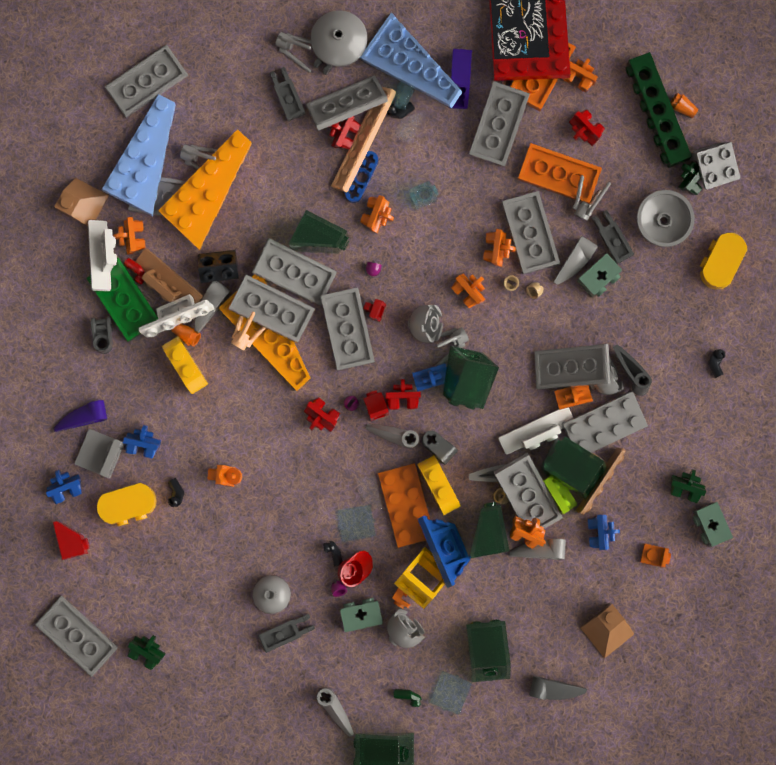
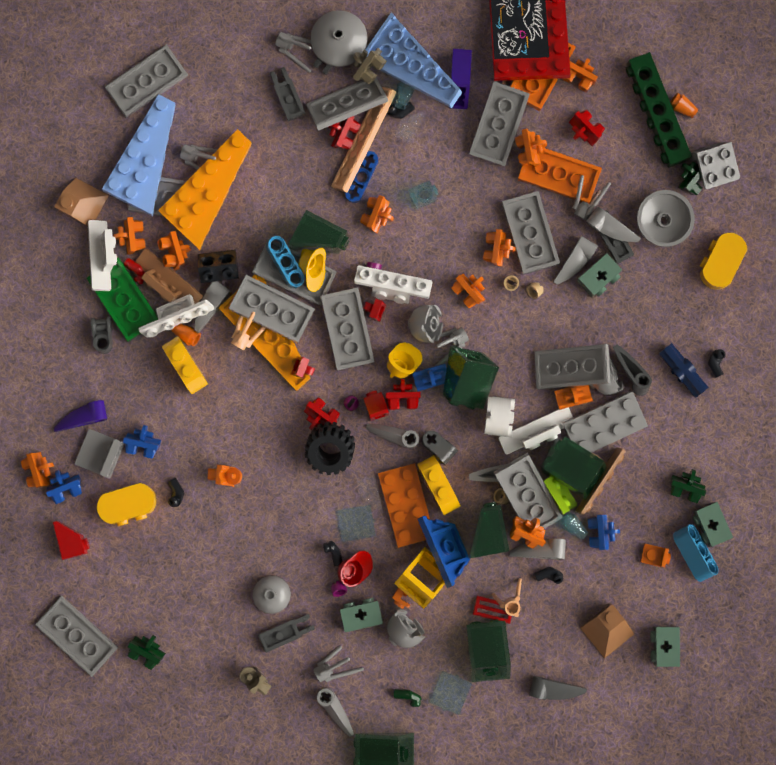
(39, 470): none -> orange hips
(176, 250): none -> orange hips
(254, 680): none -> dark tan hips
(276, 256): none -> dark azure beam
(301, 367): none -> tile
(313, 267): none -> yellow piece
(324, 671): none -> light grey plant
(329, 434): none -> black tyre
(373, 59): none -> dark tan hips
(392, 285): none -> white bracket
(403, 360): none -> yellow piece
(477, 605): none -> red tile
(499, 416): none -> white brick
(511, 604): none -> light nougat plant
(533, 147): none -> orange hips
(550, 573): none -> black arm
(573, 525): none -> clear light blue cone
(608, 225): none -> light grey piece
(671, 636): none -> sand green brick
(683, 370): none -> dark blue piece
(695, 553): none -> dark azure beam

